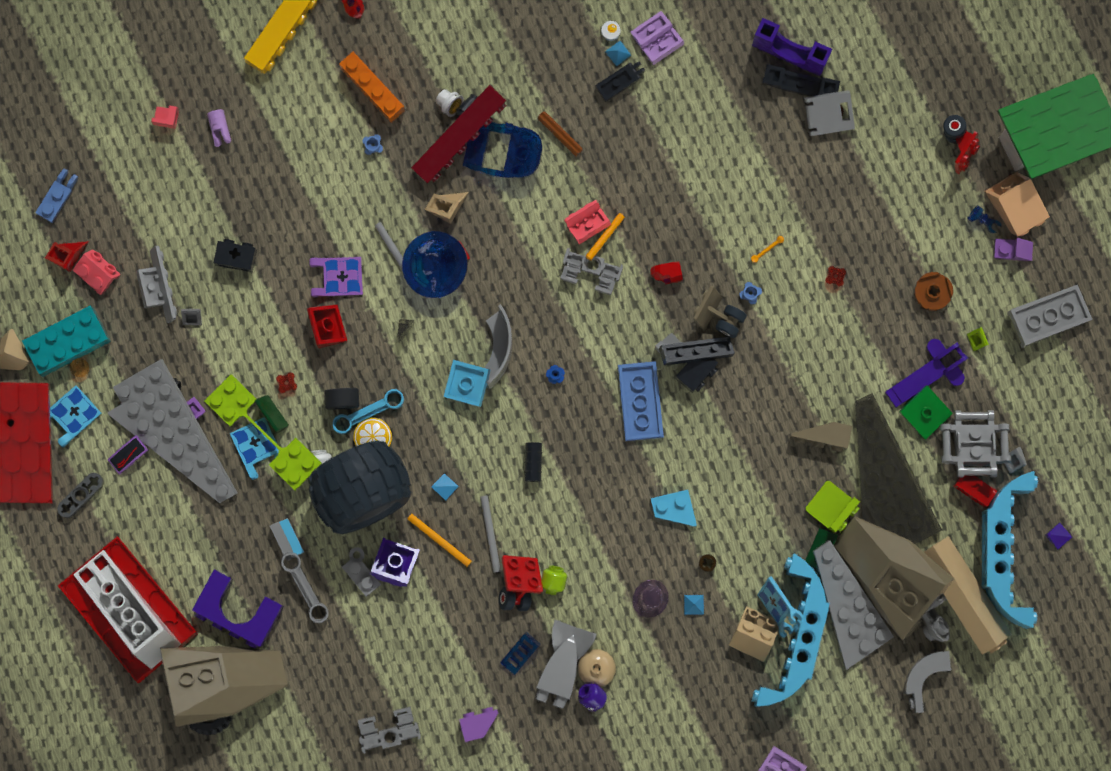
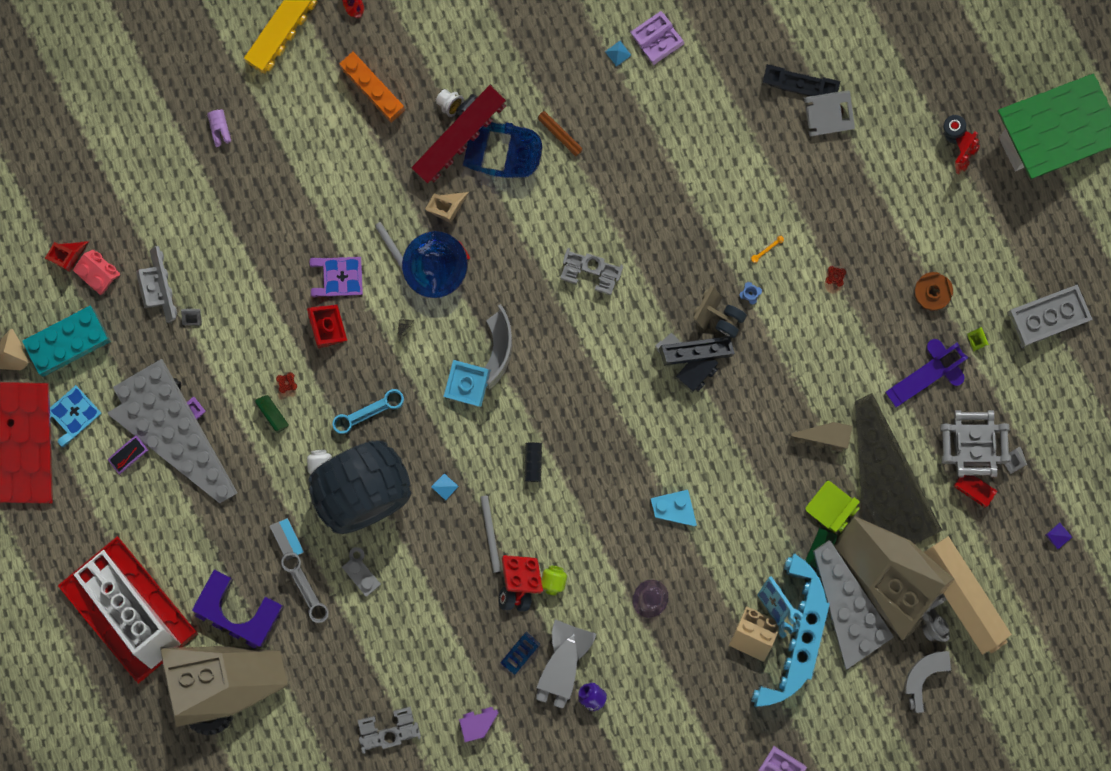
(56, 197): medium blue hinge -> none
(73, 508): dark grey beam -> none
(79, 368): clear orange tile -> none
(166, 117): coral panel -> none
(244, 262): black brick -> none
(254, 445): medium azure flag -> none
(293, 462): lime hinge -> none
(341, 398): black tyre -> none
(371, 149): medium blue plate -> none
(372, 430): dish -> none
(394, 563): dark purple slope -> none
(439, 540): light orange bar -> none
(555, 379): blue plate -> none
(587, 222): coral bracket -> none
(596, 658): tan cylinder -> none
(605, 236): light orange bar -> none
(610, 30): white tile -> none
(619, 81): black hinge -> none
(640, 401): medium blue tile -> none
(667, 272): red rock -> none
(693, 604): dark azure slope -> none
(707, 569): dark brown bush -> none
(771, 41): dark purple arch -> none
(925, 412): green plate -> none
(983, 218): clear blue piece -> none
(998, 584): medium azure slope -> none
(1013, 249): medium lavender slope -> none
(1018, 203): light nougat slope -> none

